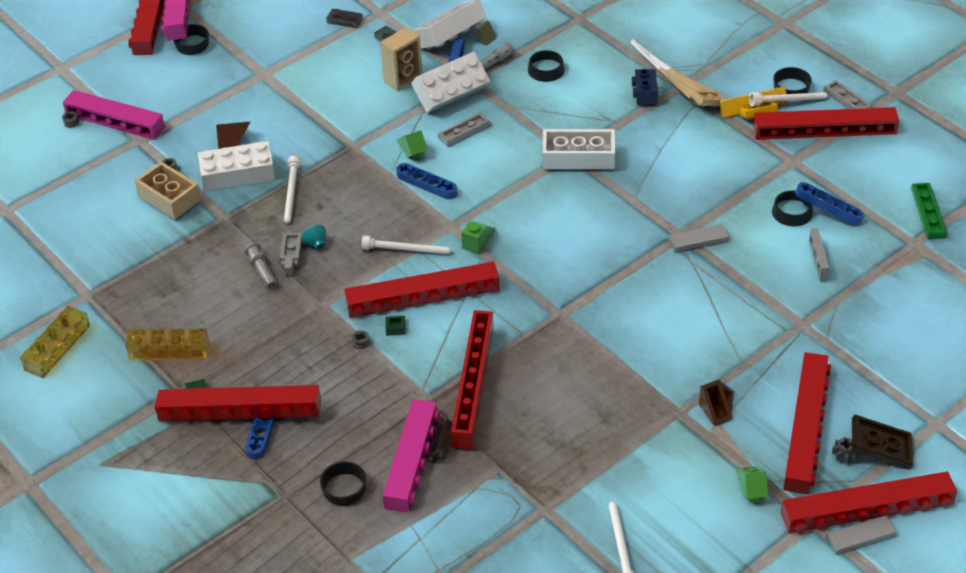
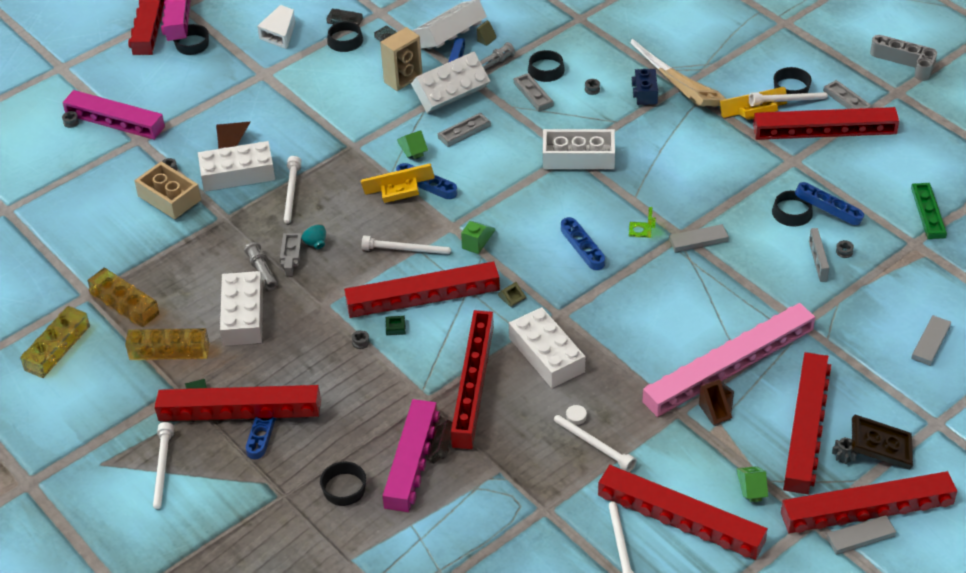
(123, 297): none -> clear yellow brick
(165, 432): none -> white piece
(241, 308): none -> white brick
(278, 27): none -> white slope
(348, 45): none -> black tyre
(399, 183): none -> yellow bracket
(512, 294): none -> olive slope
(533, 92): none -> light grey tile
(547, 347): none -> white brick
(576, 414): none -> white tile
(586, 241): none -> blue beam
(592, 86): none -> dark grey bush
(625, 461): none -> white piece
(646, 226): none -> clear neon green bracket
(682, 512): none -> red brick
(728, 359): none -> bright pink brick
(844, 253): none -> dark grey bush
(905, 53): none -> light grey beam
(931, 340): none -> light grey tile

